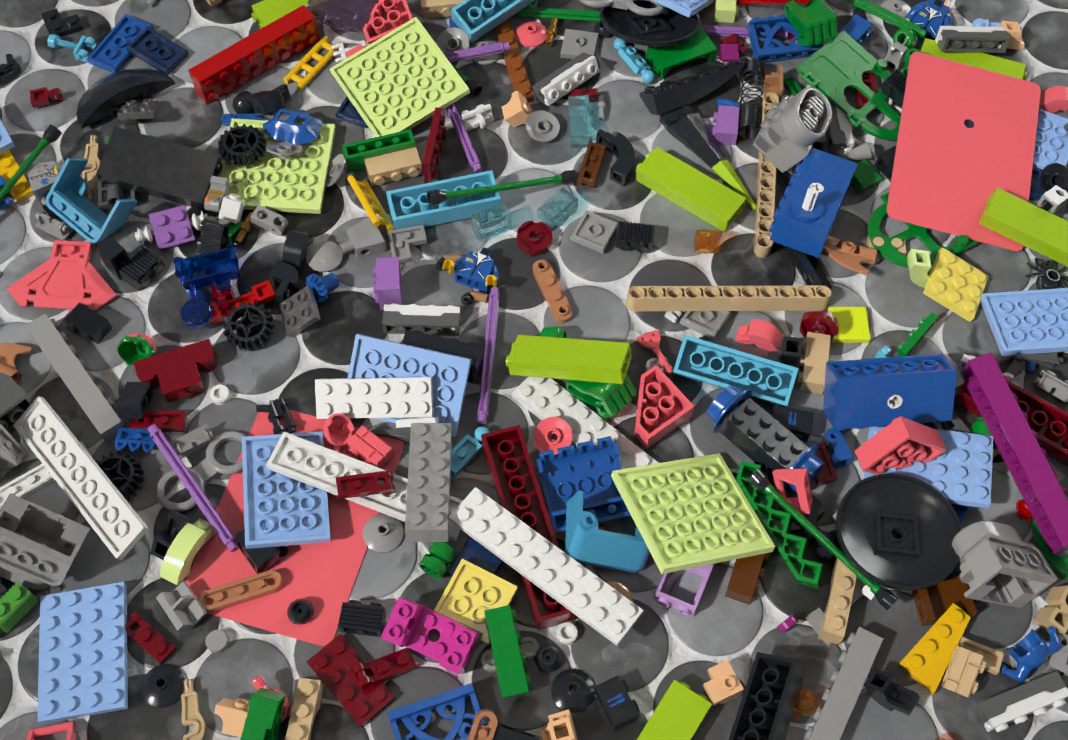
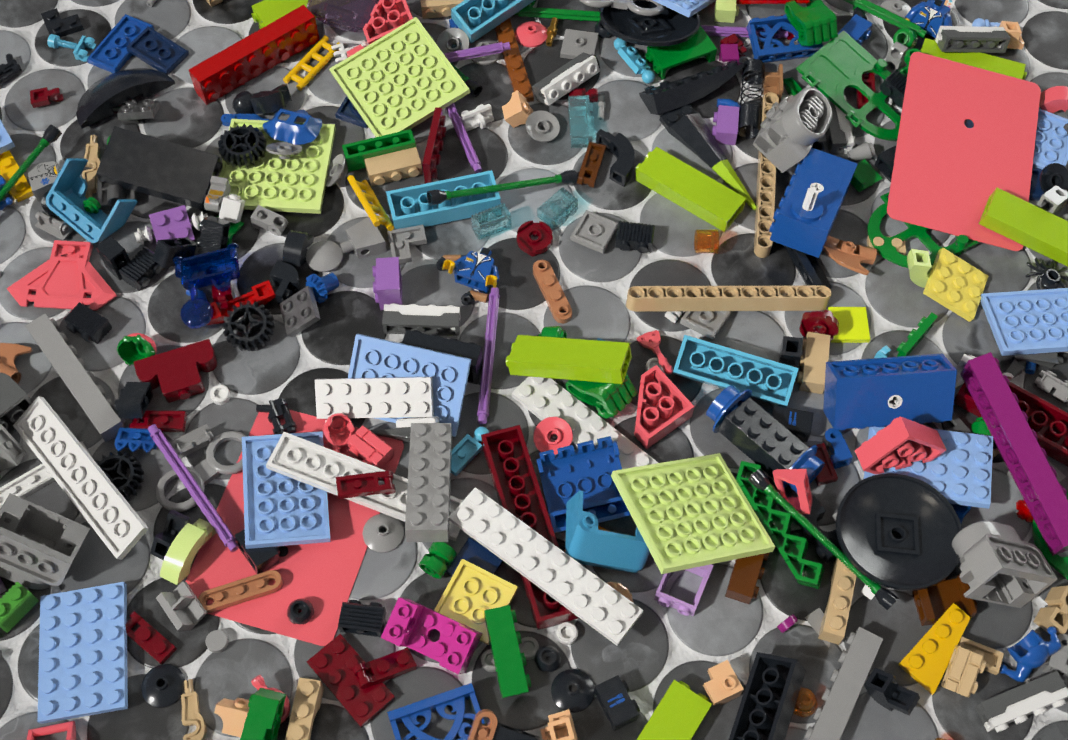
(91, 205): none -> green plate
(172, 248): none -> black brick
(244, 229): pearl gold bar -> none
(761, 334): coral brick -> none

